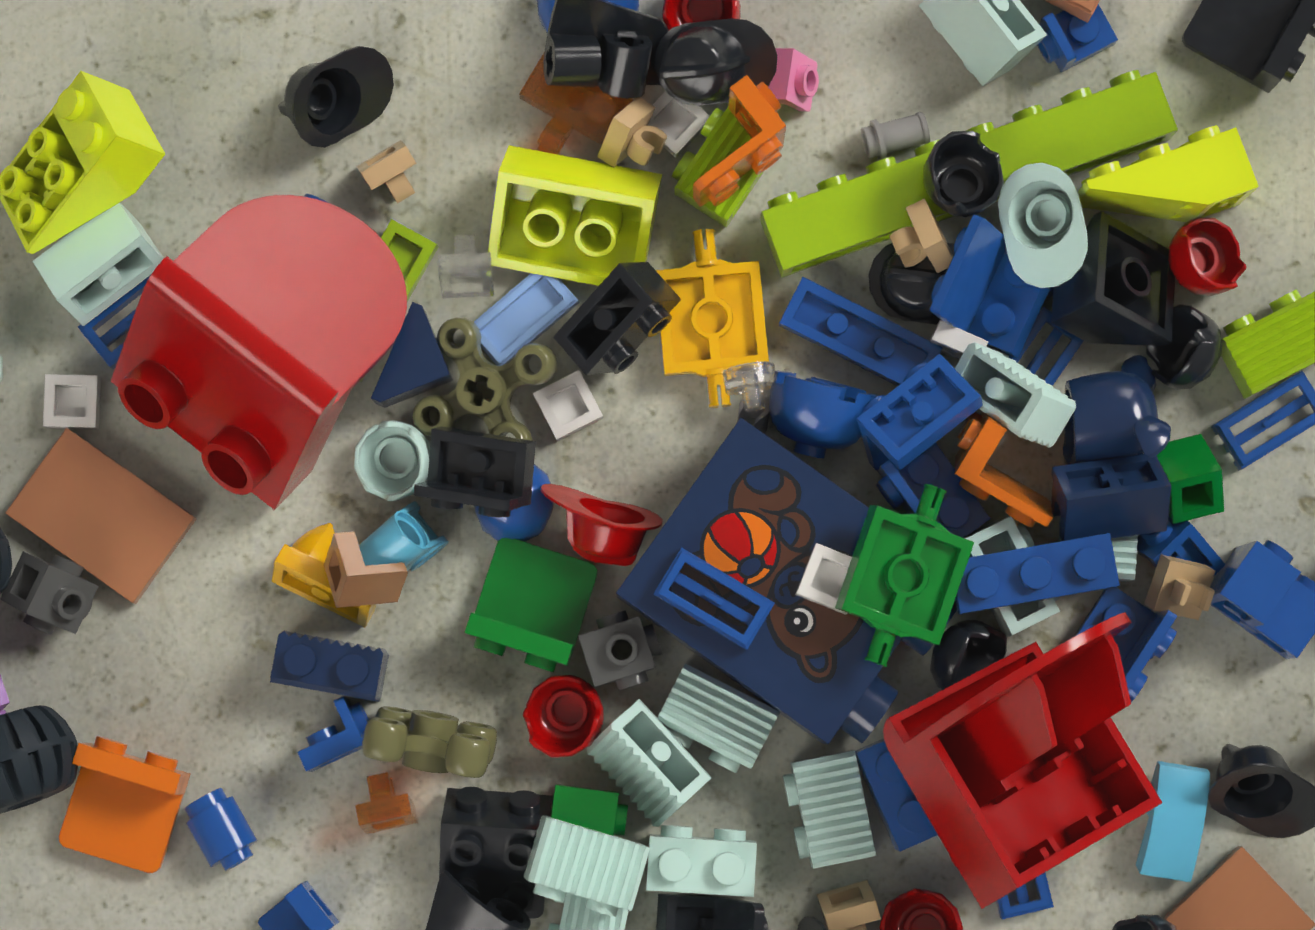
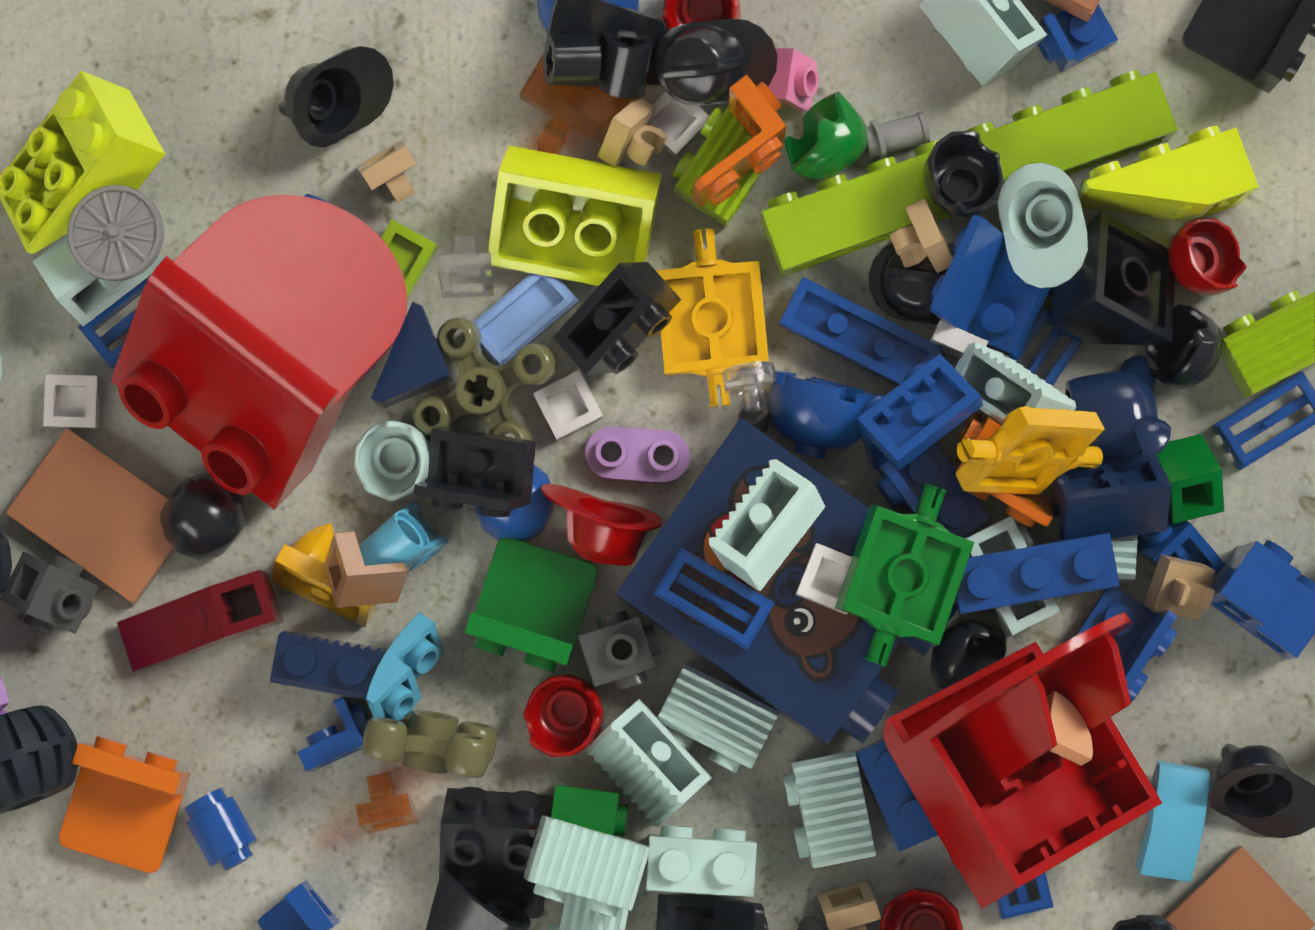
(115, 233): none -> light grey wheel
(200, 620): none -> dark red slope
(202, 517): none -> black hair
(394, 684): none -> medium azure slope
(637, 459): none -> lavender plate
(767, 524): none -> light aqua brick
(831, 139): none -> green hair
(1030, 451): none -> yellow plate
(1070, 730): none -> light nougat tile

